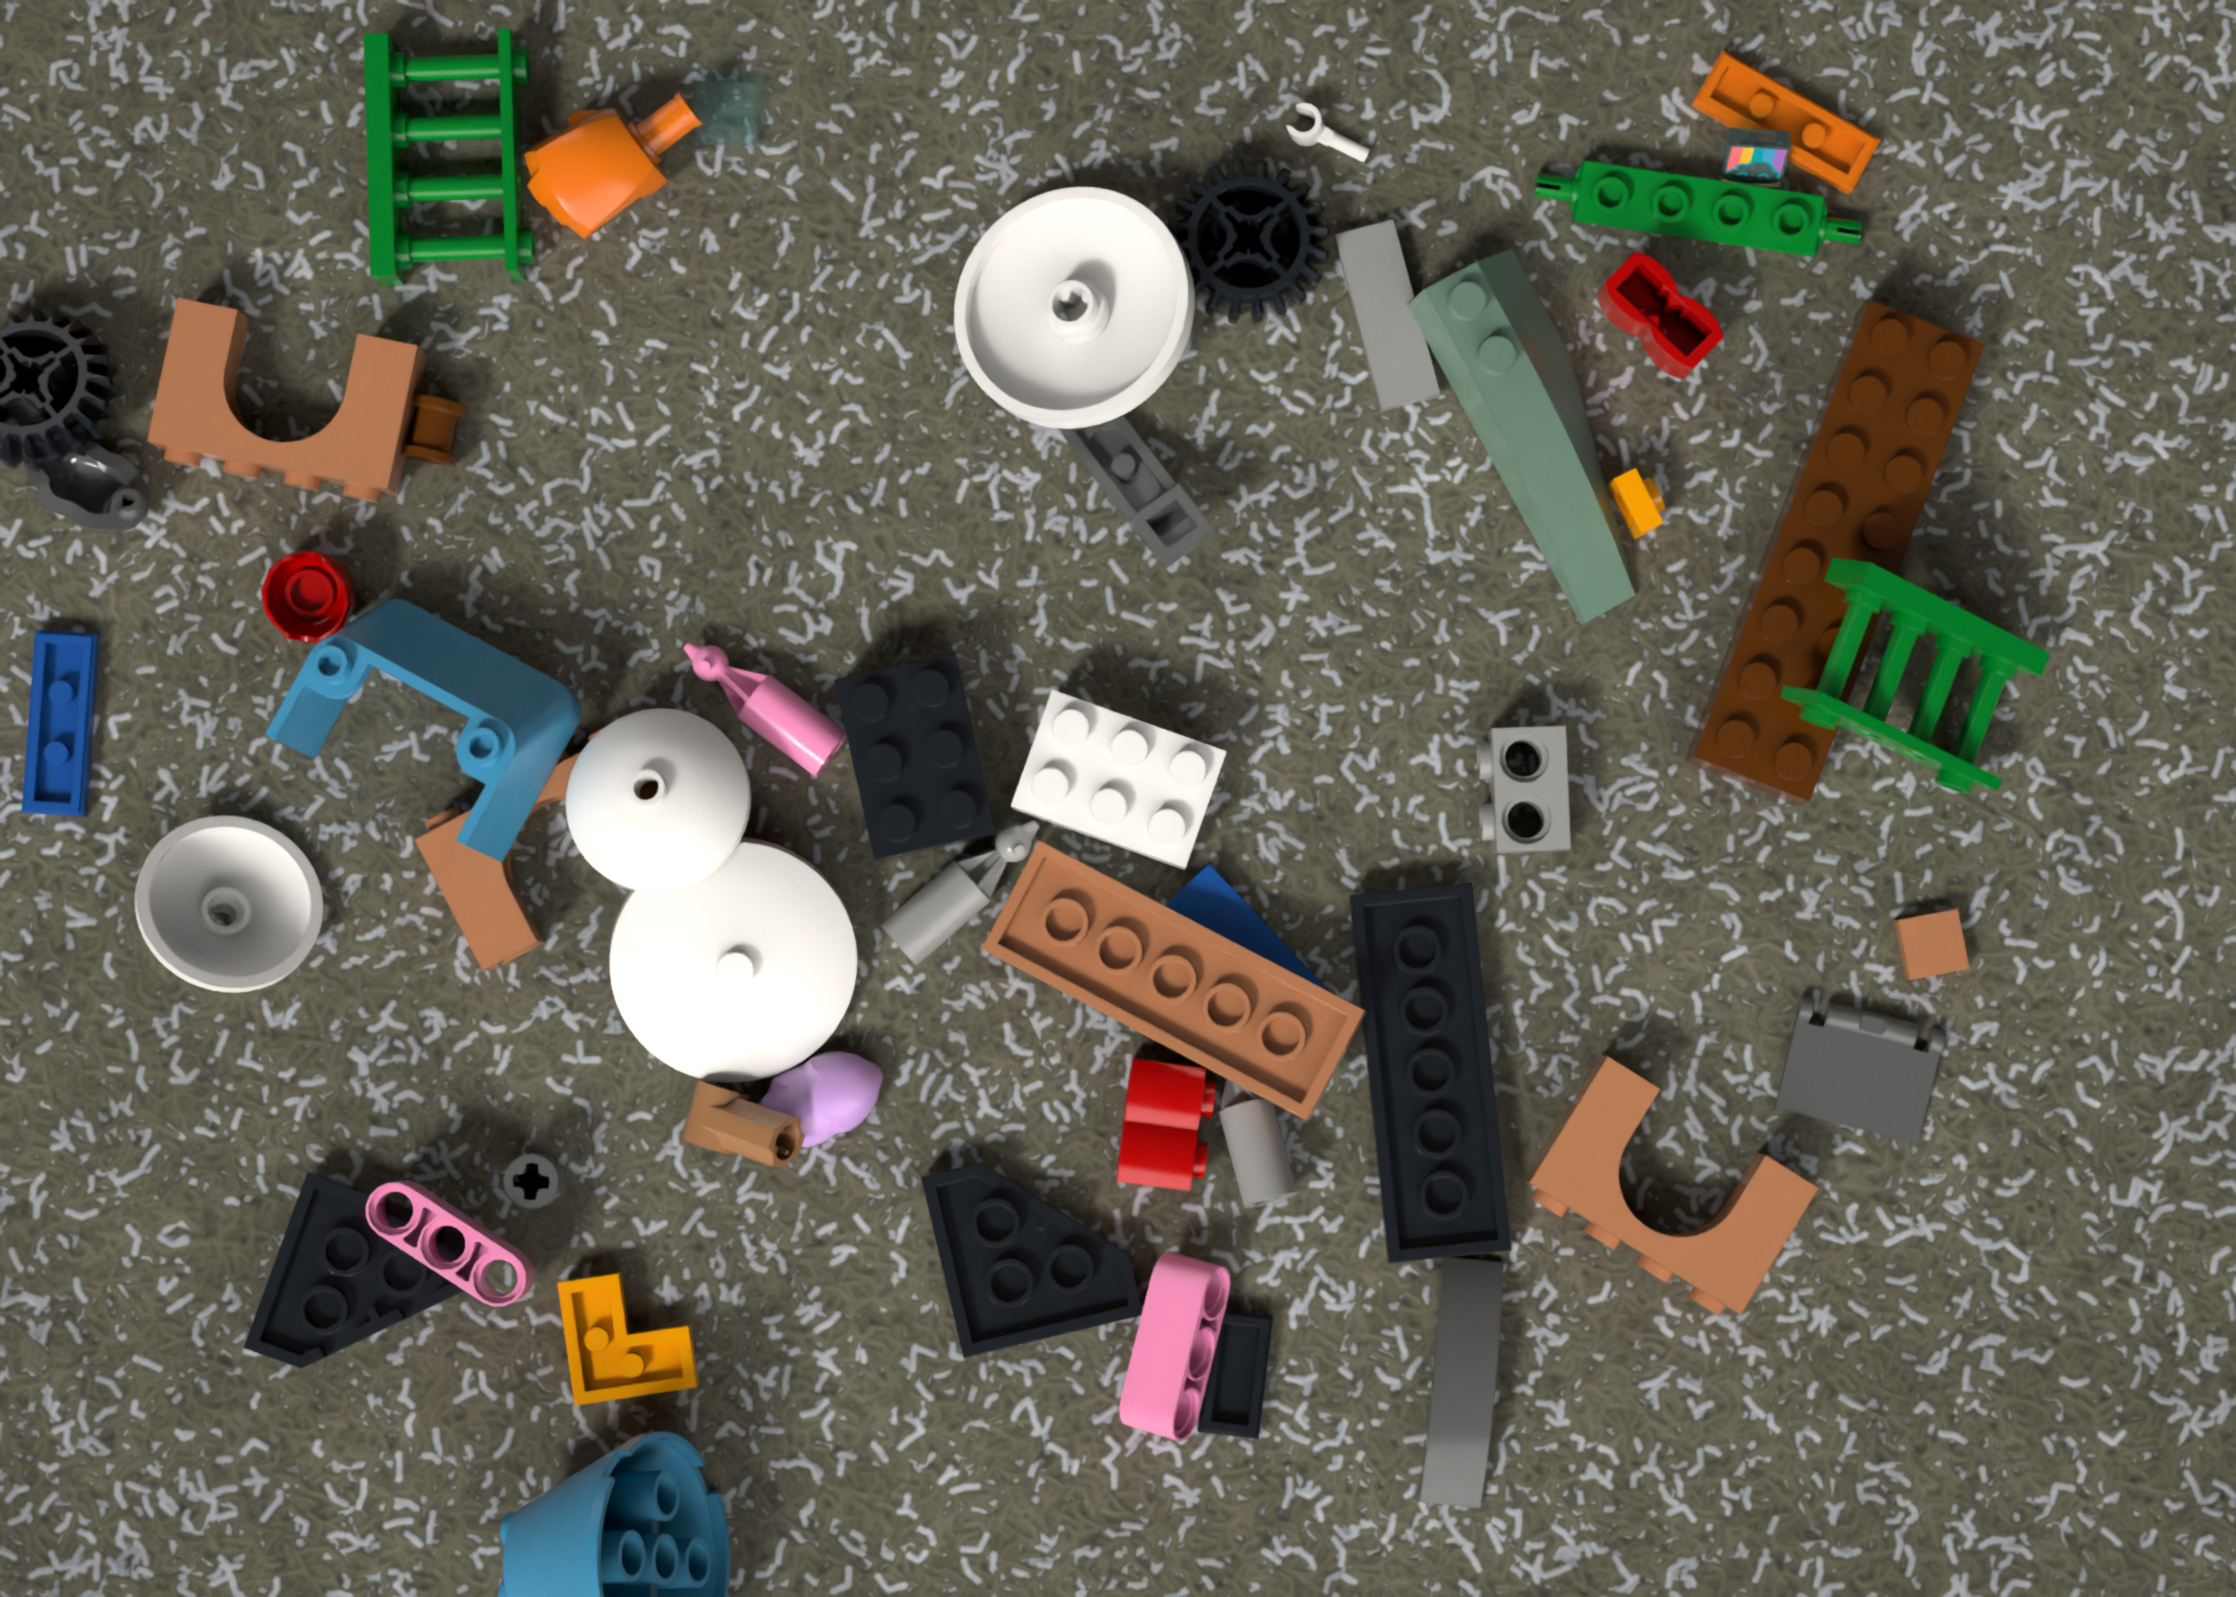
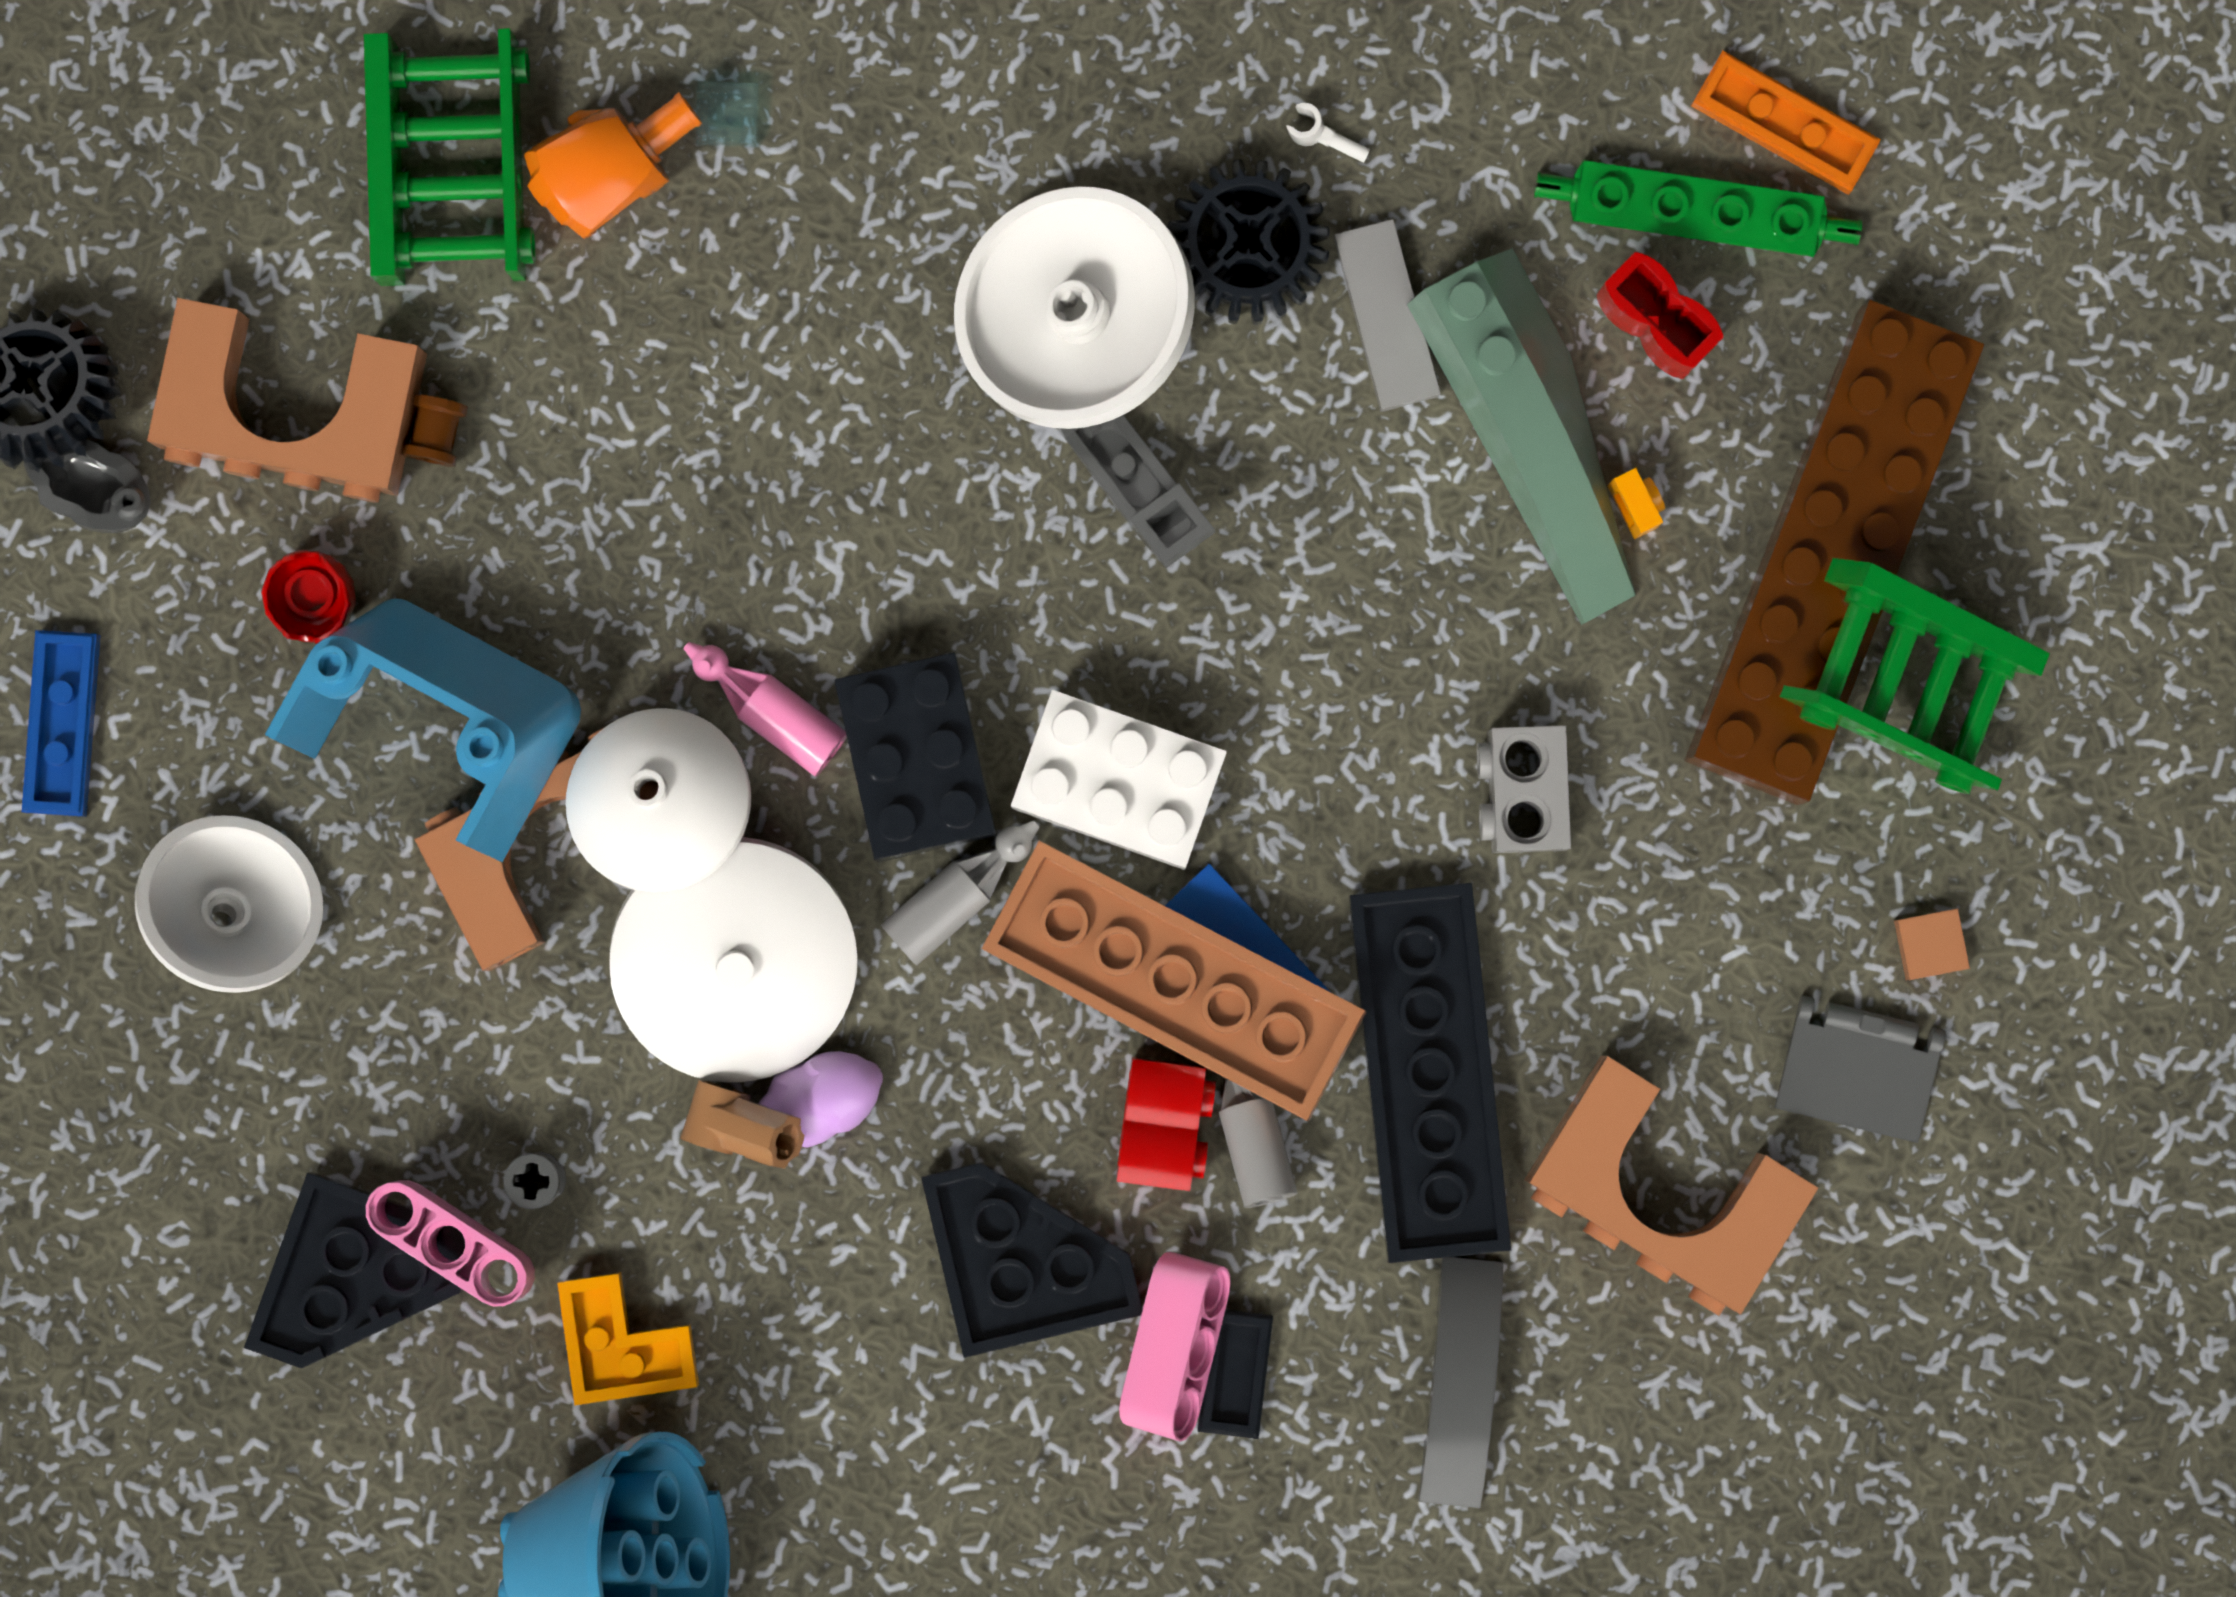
(1755, 157): clear light blue tile -> none

